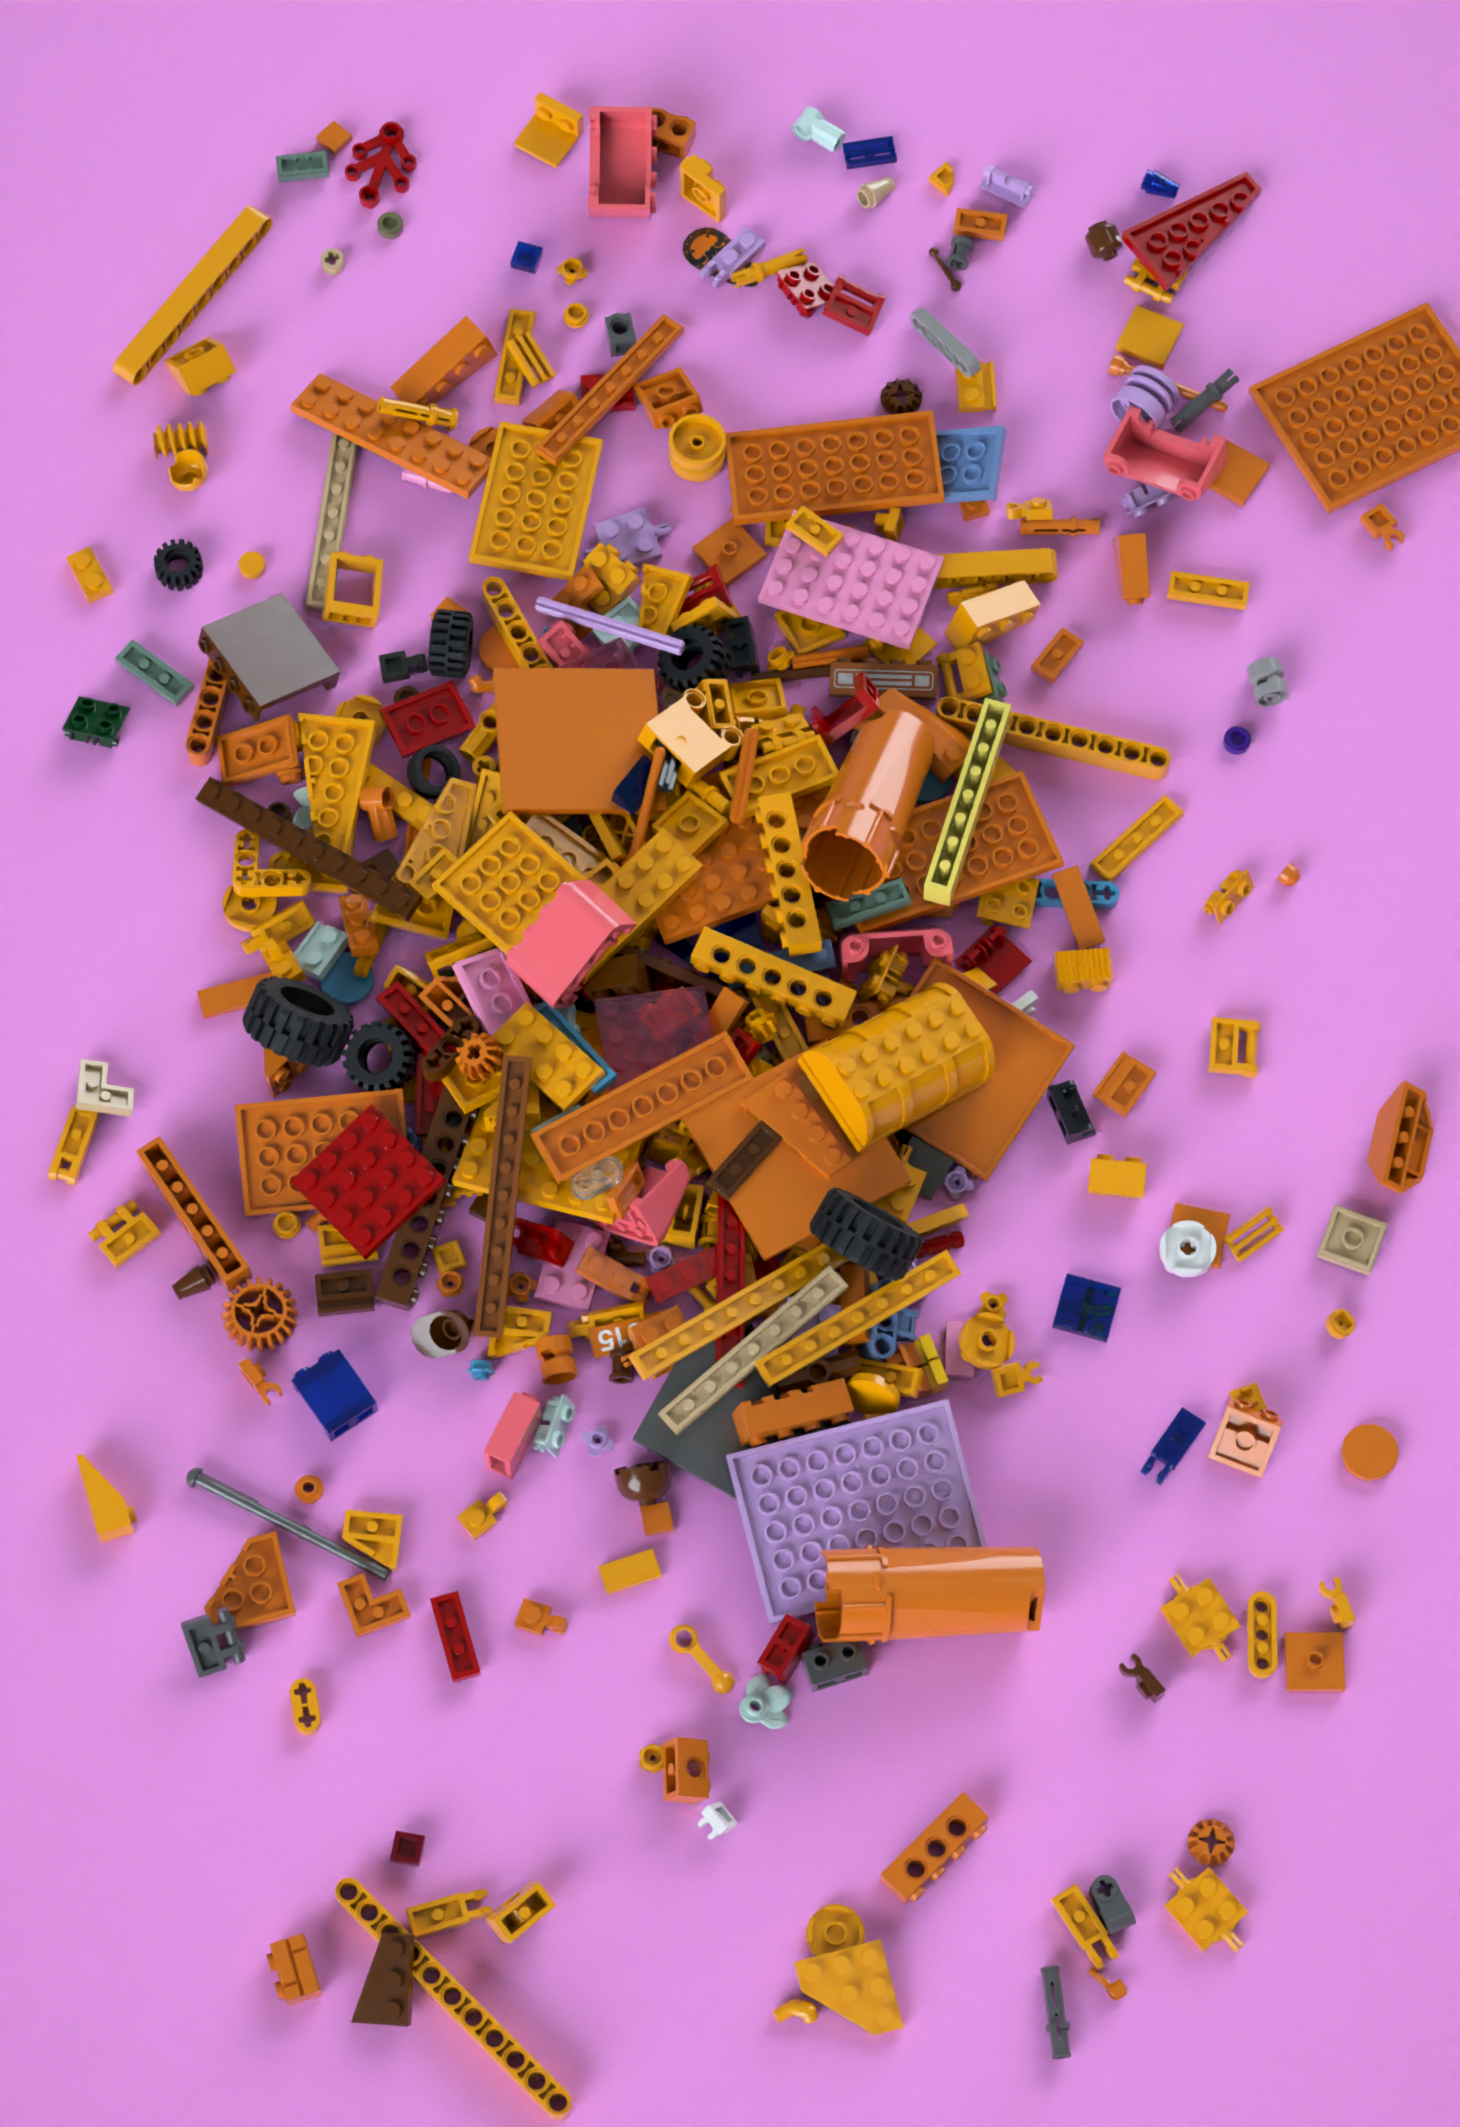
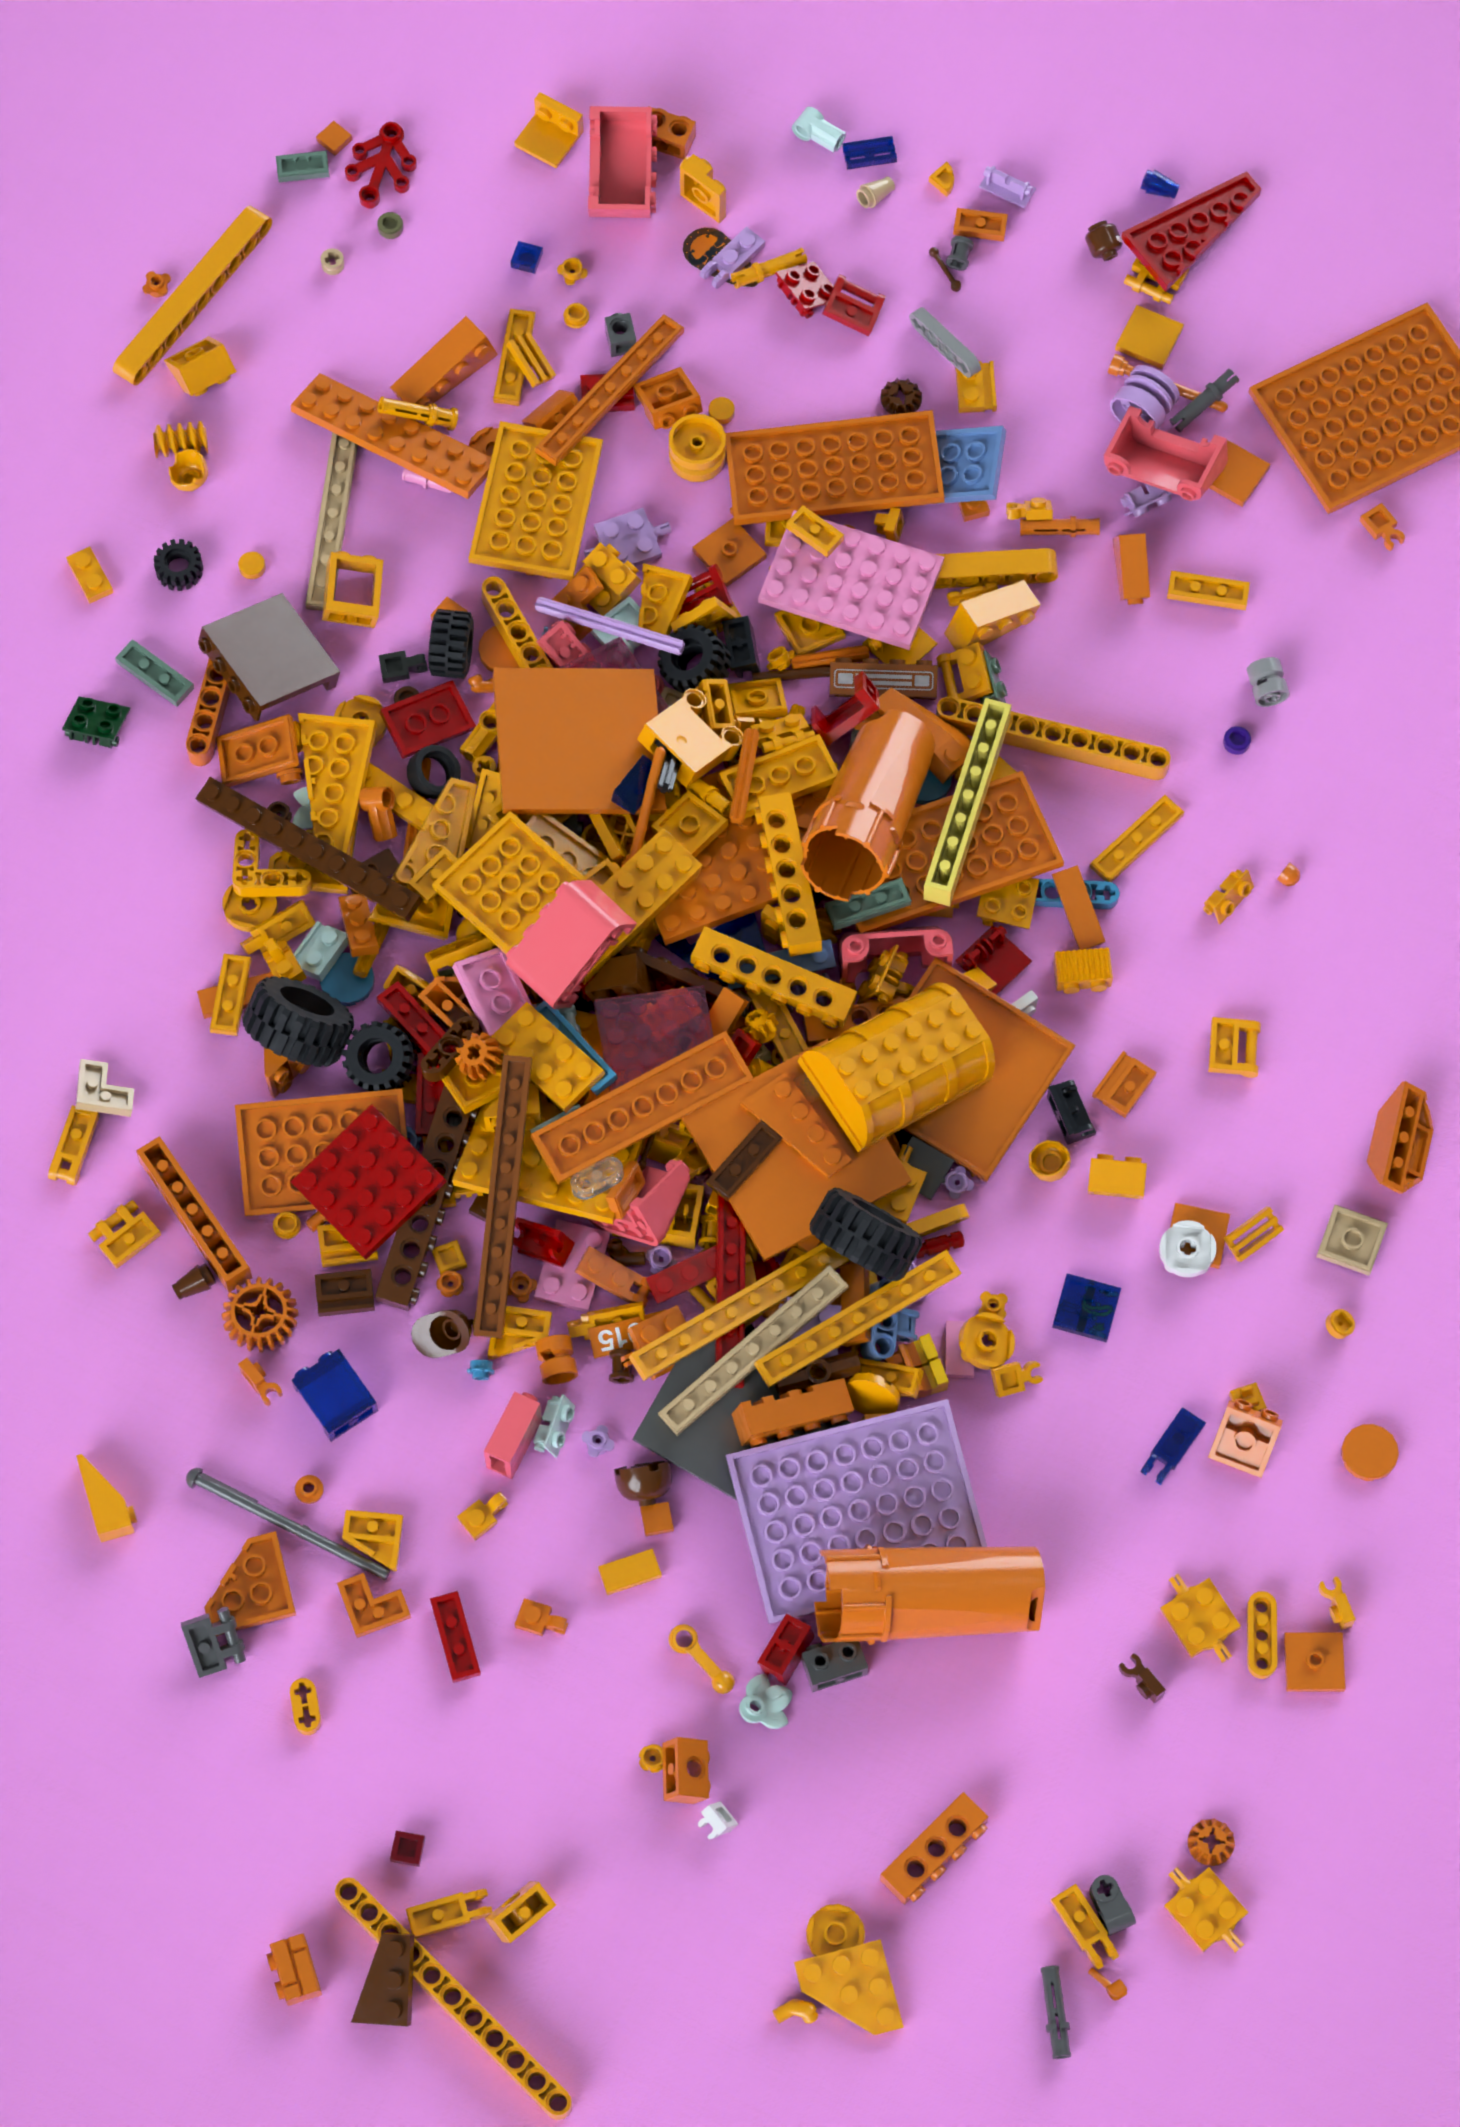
(156, 290): none -> orange plate
(230, 994): none -> light orange tile
(722, 410): none -> light orange tile
(1049, 1161): none -> light orange hair
(1057, 655): orange plate -> none

